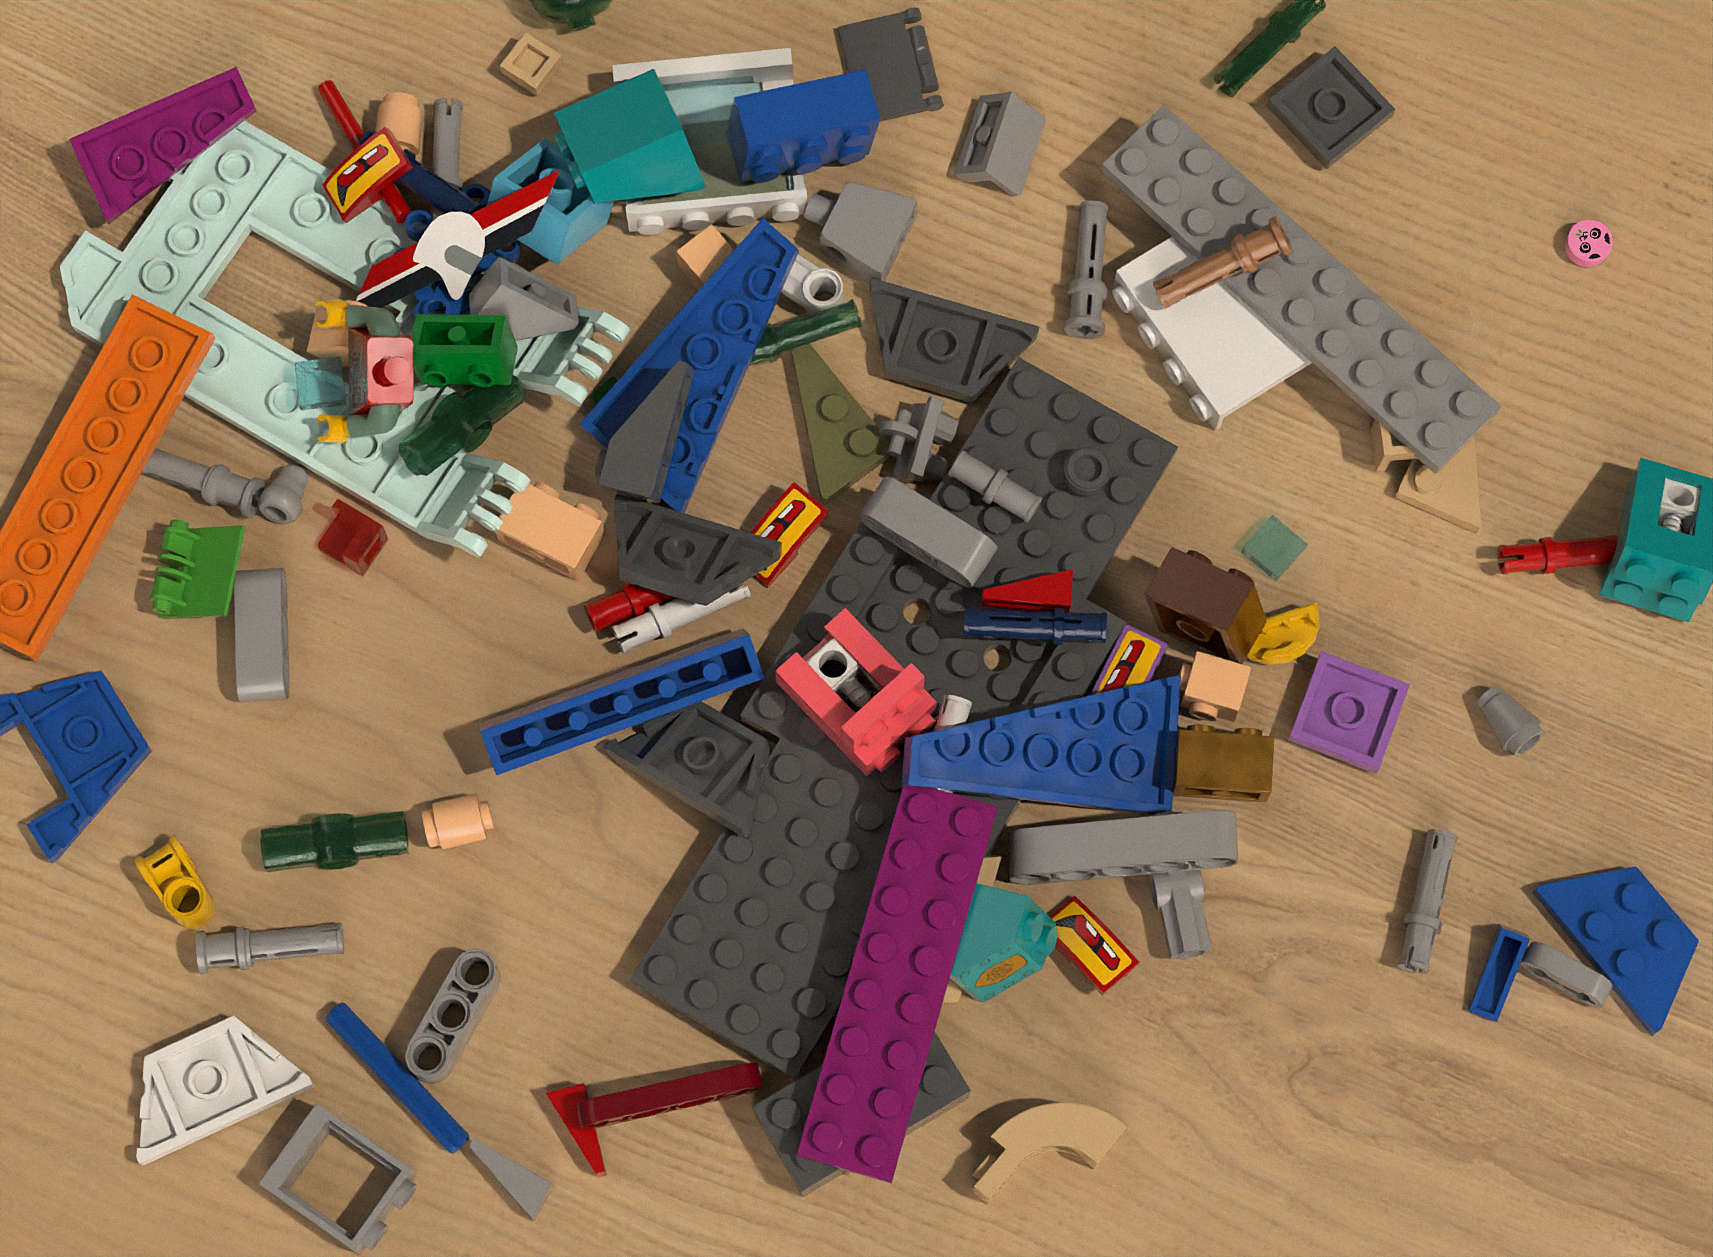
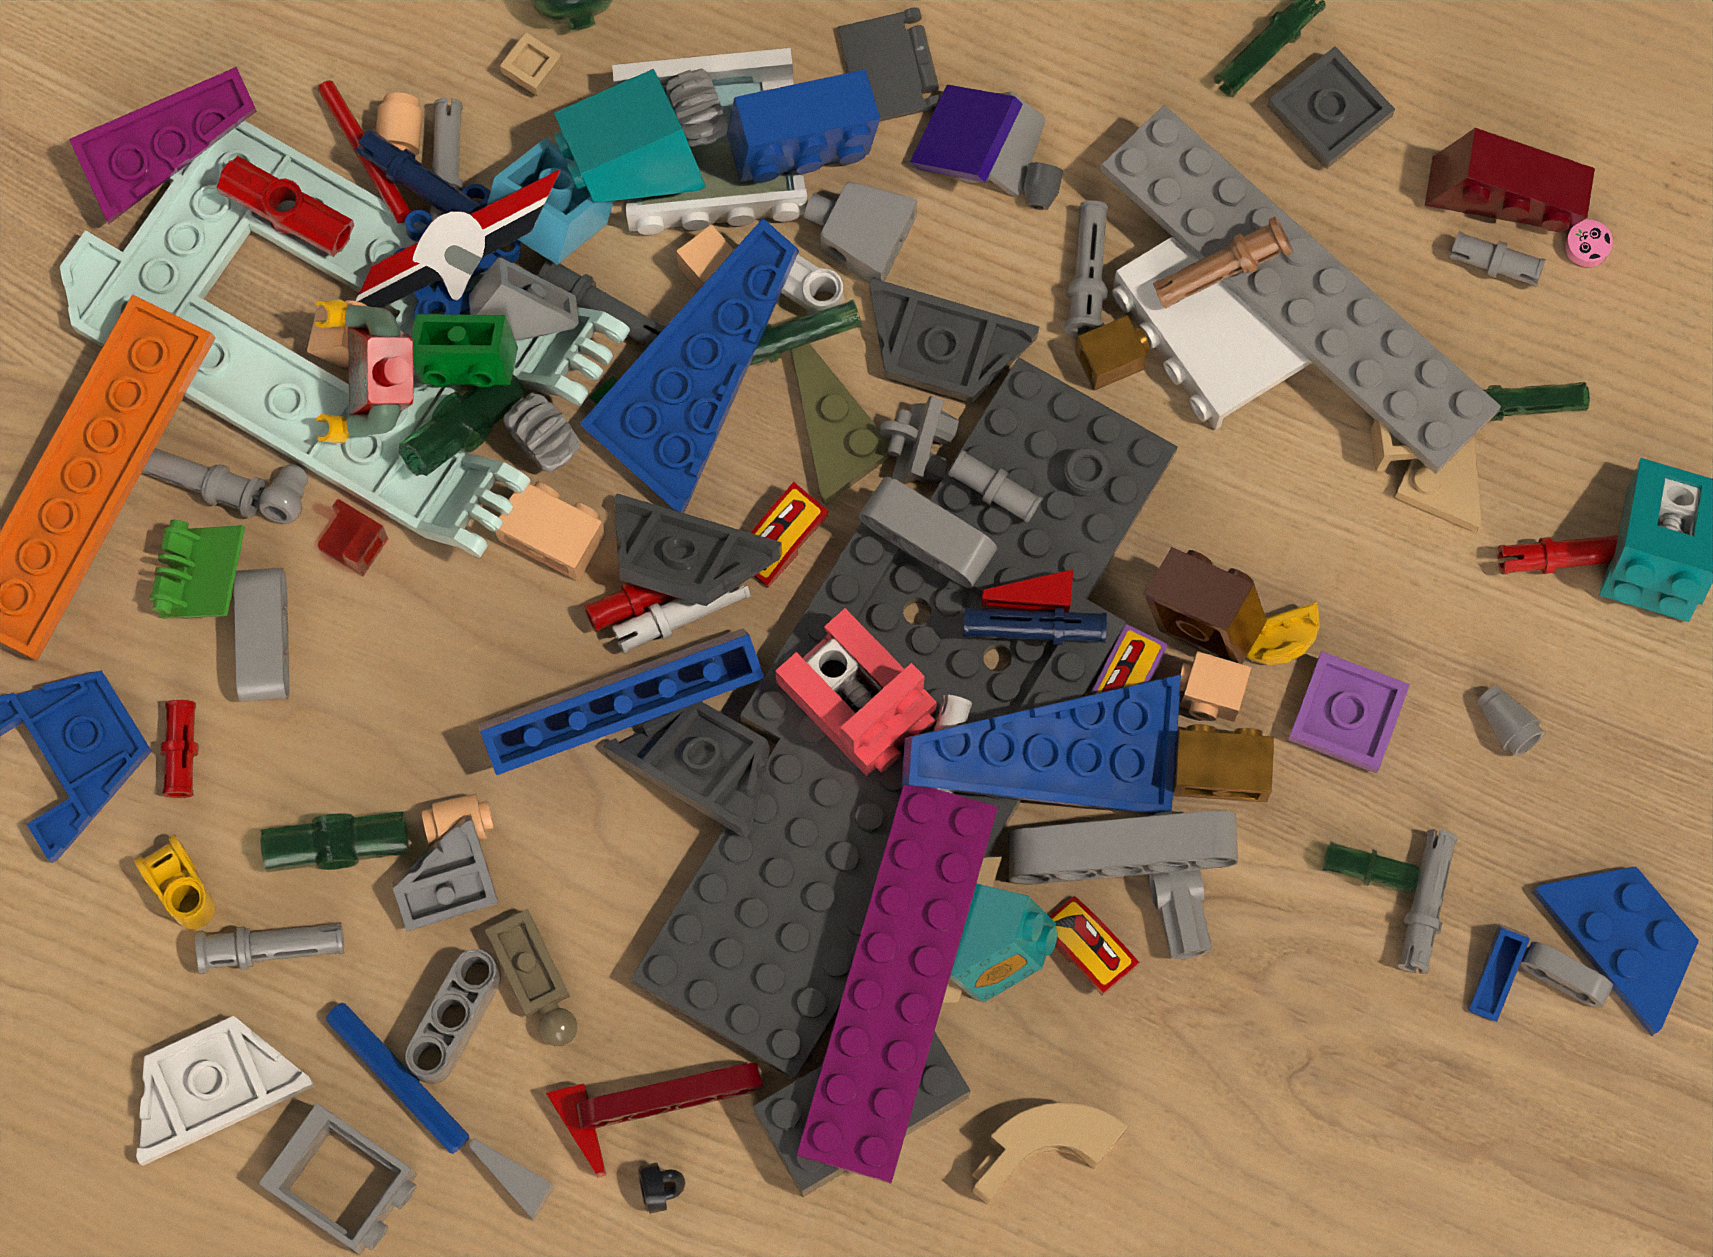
(179, 749): none -> red pin
(306, 219): none -> red piece
(320, 383): clear light blue tile -> none
(364, 173): slope -> none
(445, 879): none -> wing
(533, 976): none -> dark tan plate
(541, 432): none -> light grey gear
(588, 296): none -> dark grey pin
(644, 445): dark grey slope -> none
(652, 1187): none -> black tile
(697, 107): none -> light grey gear
(966, 133): none -> dark purple tile
(1042, 185): none -> dark grey hose
(1112, 352): none -> pearl gold brick
(1274, 548): clear light blue tile -> none
(1370, 867): none -> clear green axle
(1497, 259): none -> light grey pin
(1509, 182): none -> dark red wedge
(1539, 399): none -> clear green pin

